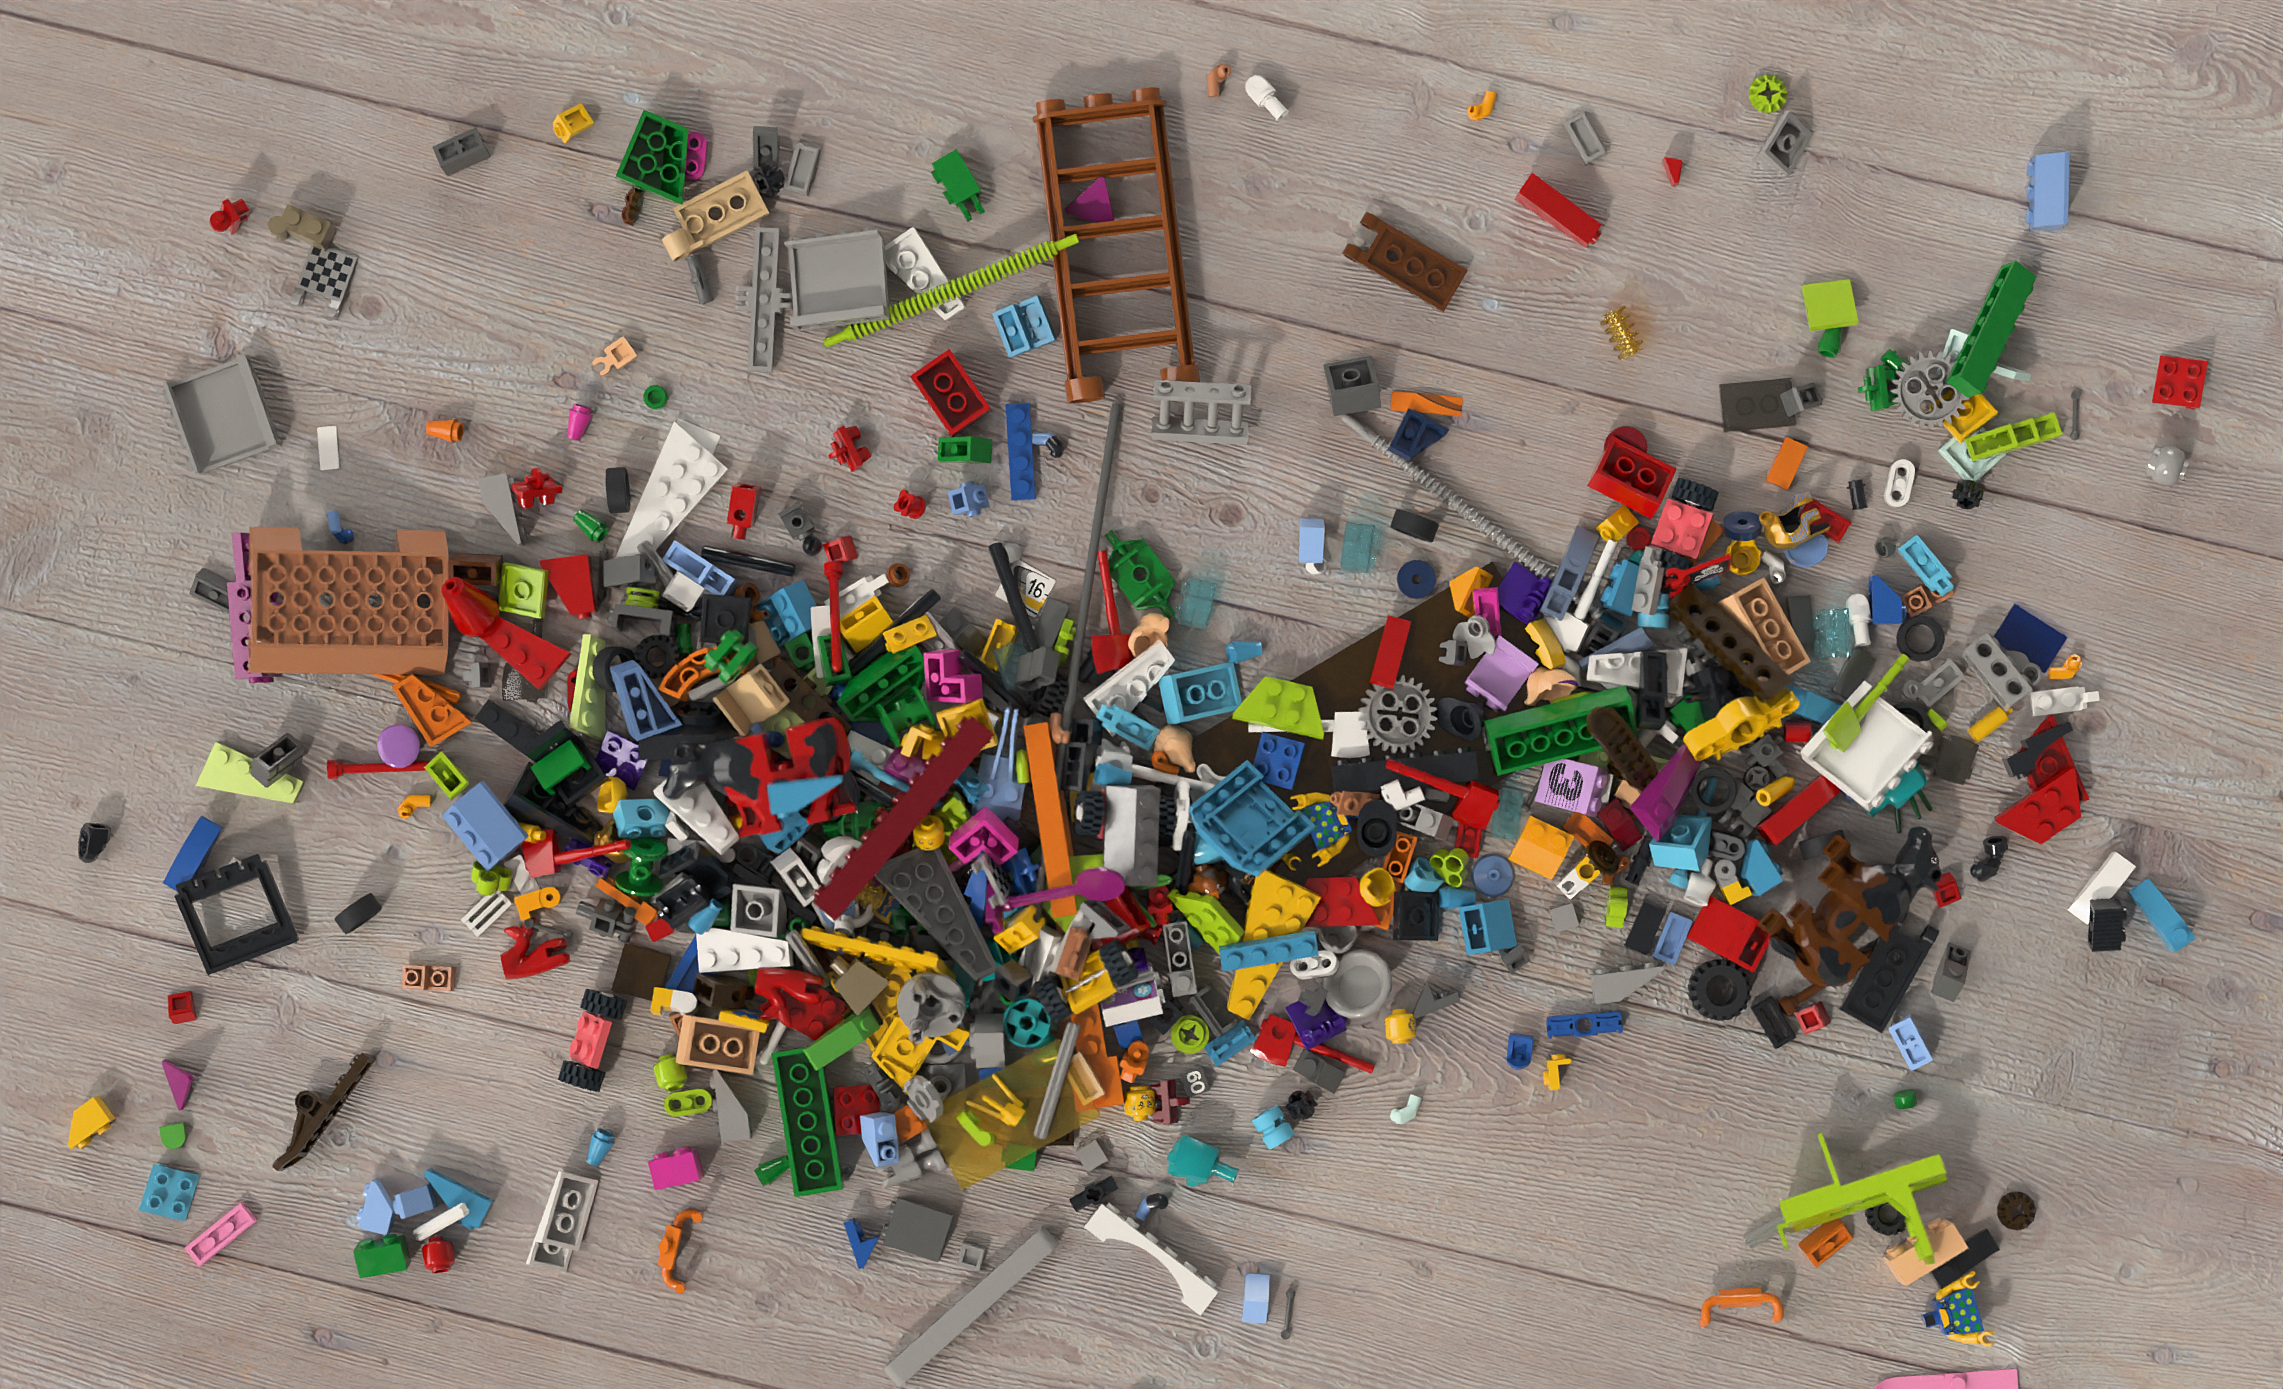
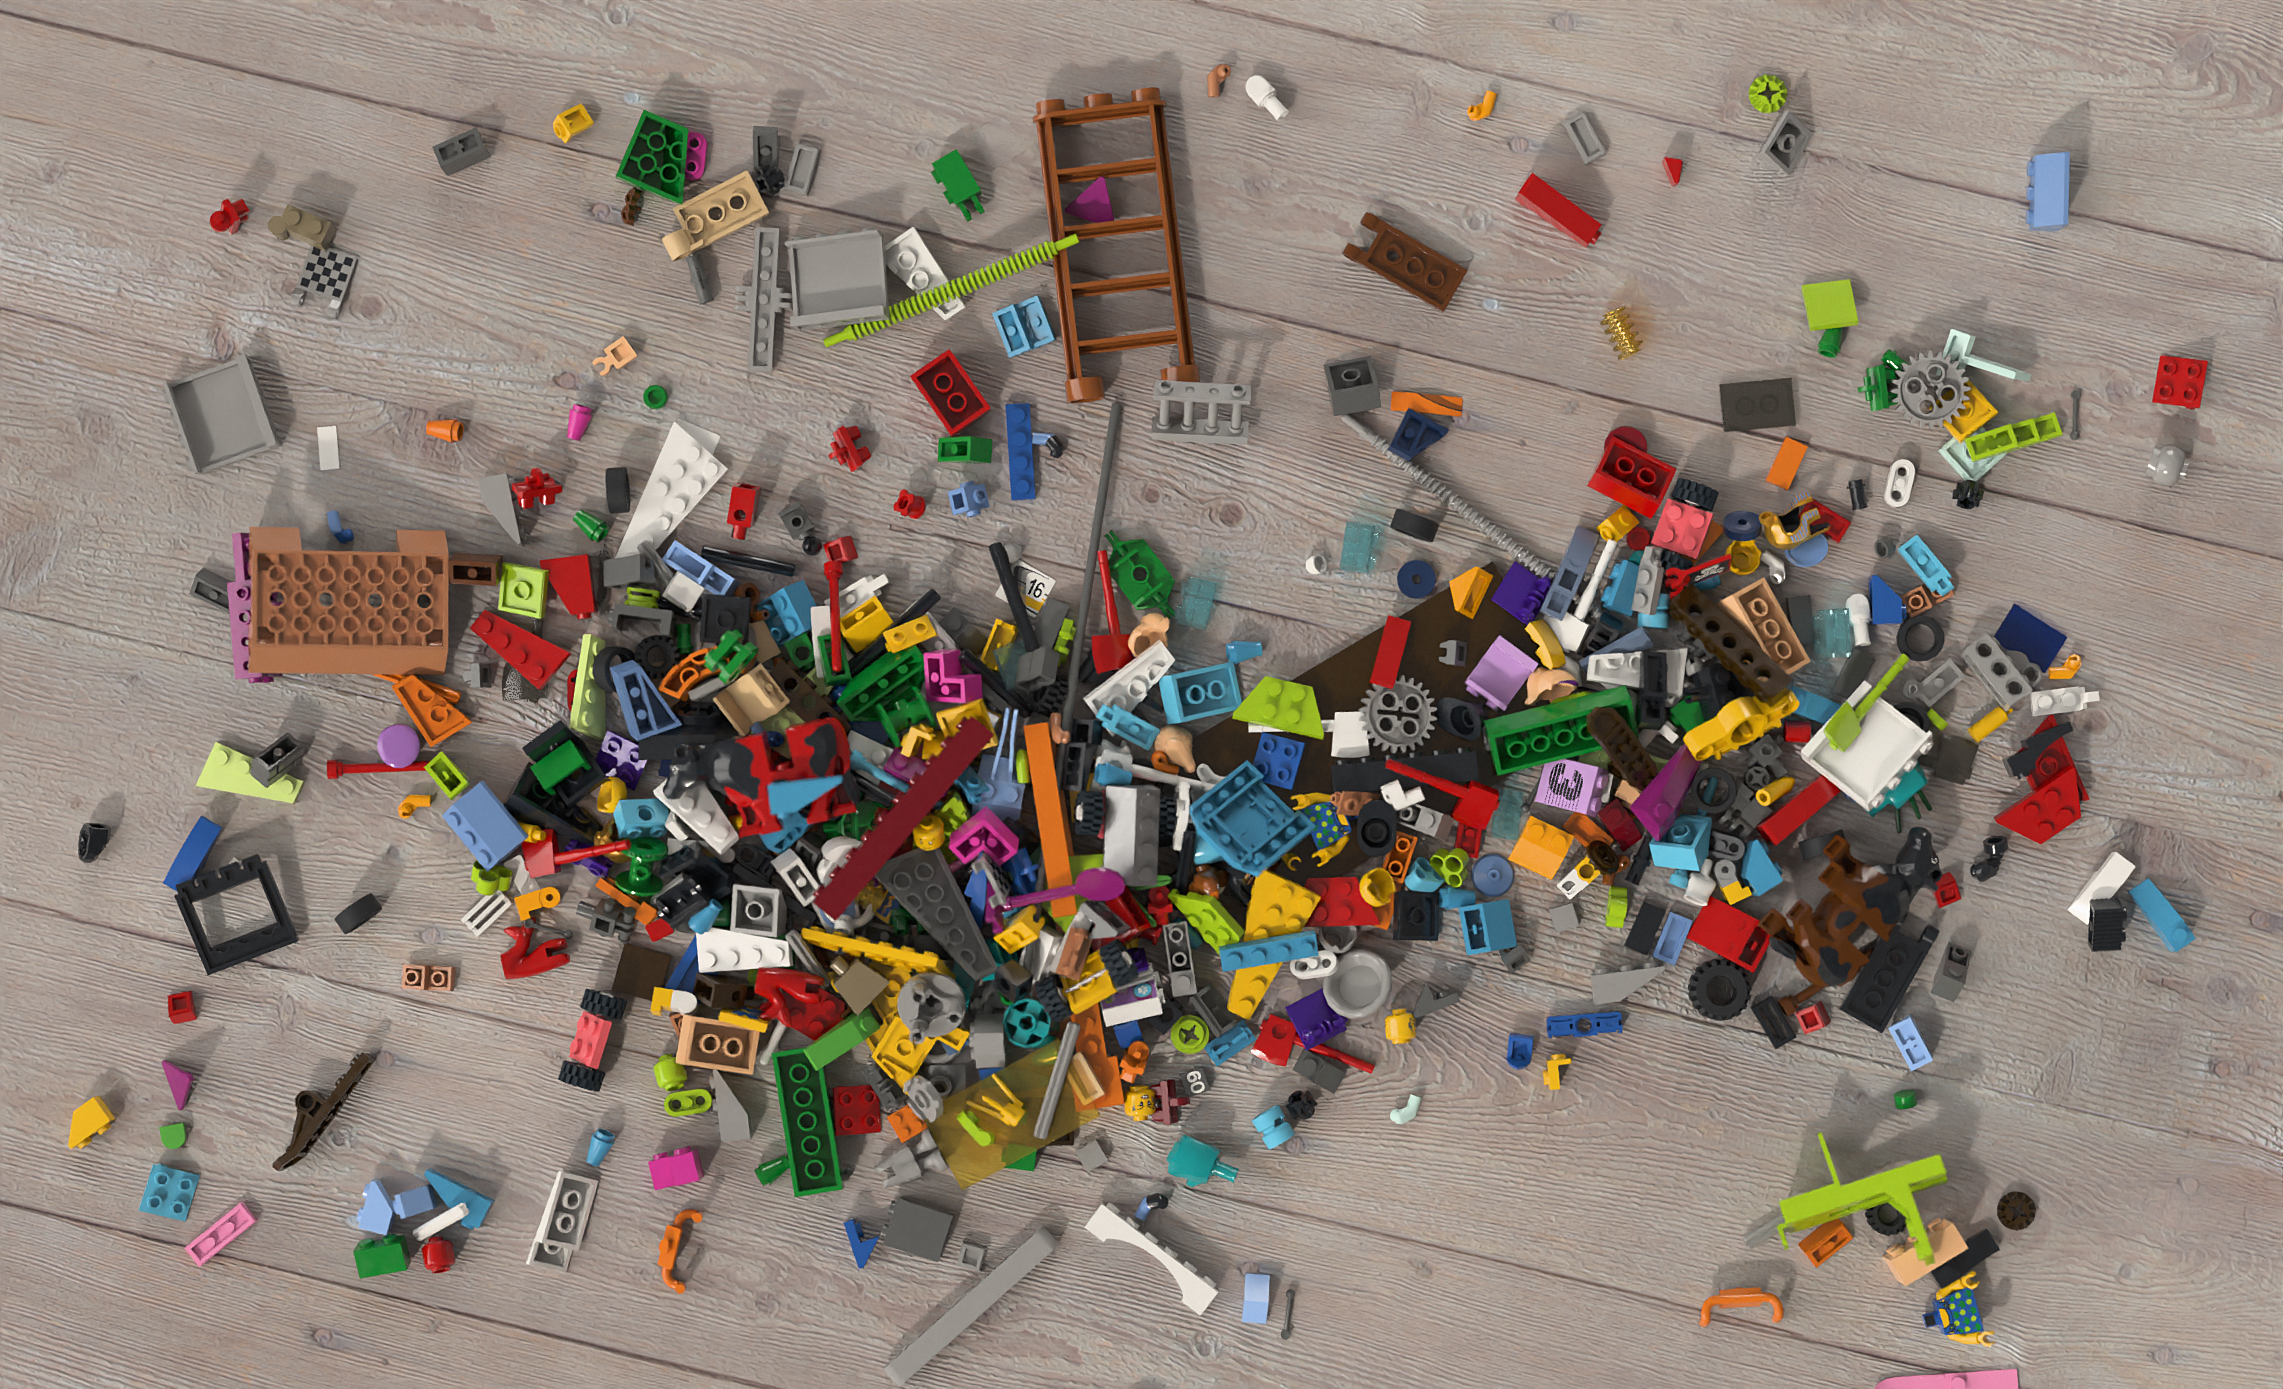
(469, 607): red cone -> none
(505, 725): black plate -> none
(801, 920): green pin -> none
(880, 1137): light blue slope -> none
(903, 572): dark orange plate -> none
(1105, 1187): black axle -> none
(1311, 540): light blue slope -> none
(1313, 1000): dark grey tile -> none
(1436, 796): dark grey tile -> none
(1477, 638): light grey plate -> none
(1487, 605): dark pink tile -> none
(1800, 399): dark grey slope -> none
(1991, 329): green brick -> none

